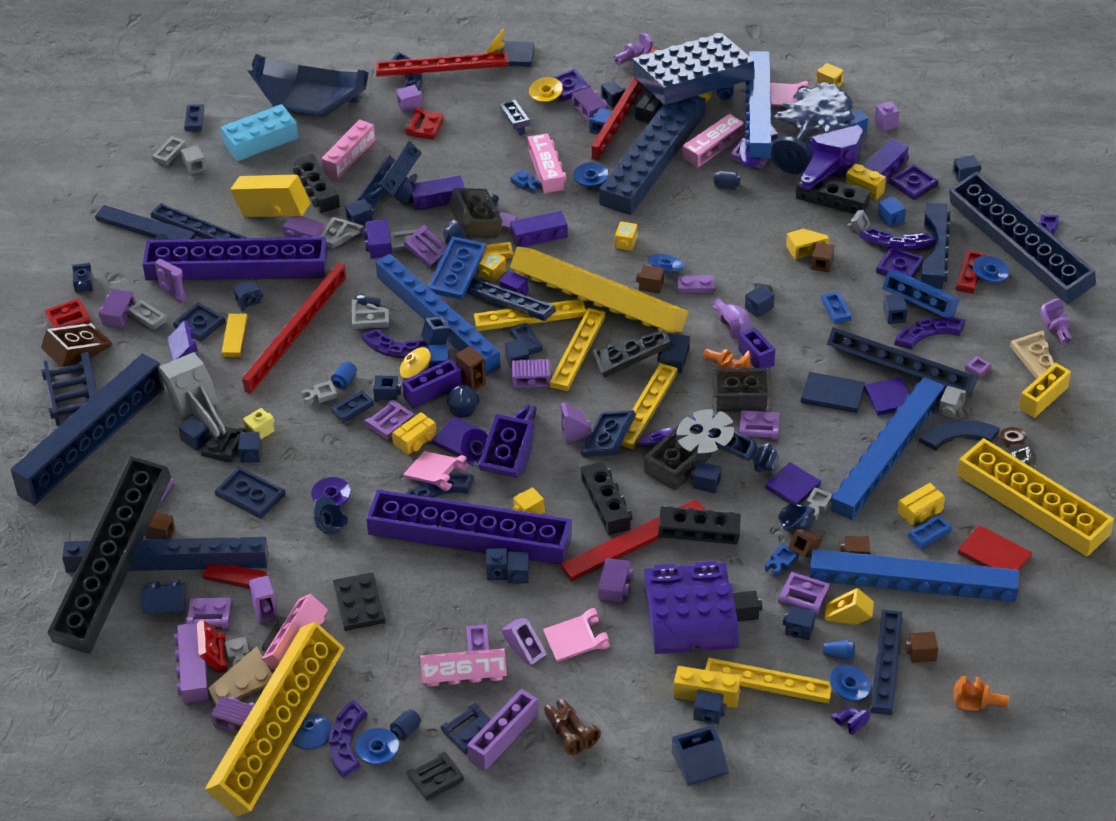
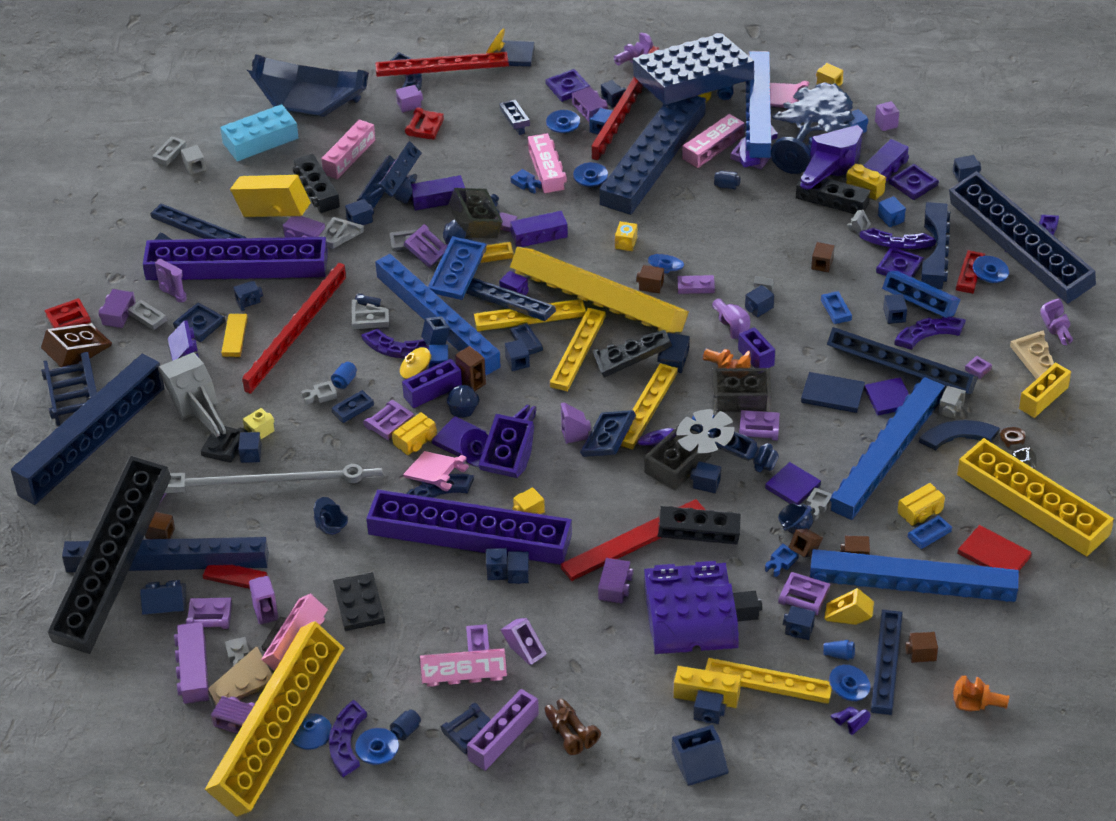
(82, 277): dark blue brick -> none
(141, 224): dark blue tile -> none
(194, 117): dark blue plate -> none
(194, 433): dark blue brick -> none
(211, 646): red plate -> none
(250, 492): dark blue tile -> none
(331, 487): dark purple dish -> none
(351, 473): none -> light grey bar
(378, 238): dark purple brick -> none
(386, 388): dark blue brick -> none
(437, 780): black plate -> none
(492, 267): yellow brick -> none
(531, 373): medium lavender brick -> none
(545, 89): yellow dish -> none
(563, 121): none -> blue dish
(575, 636): bright pink flag -> none
(606, 498): black brick -> none
(647, 107): black brick -> none
(803, 242): yellow slope -> none

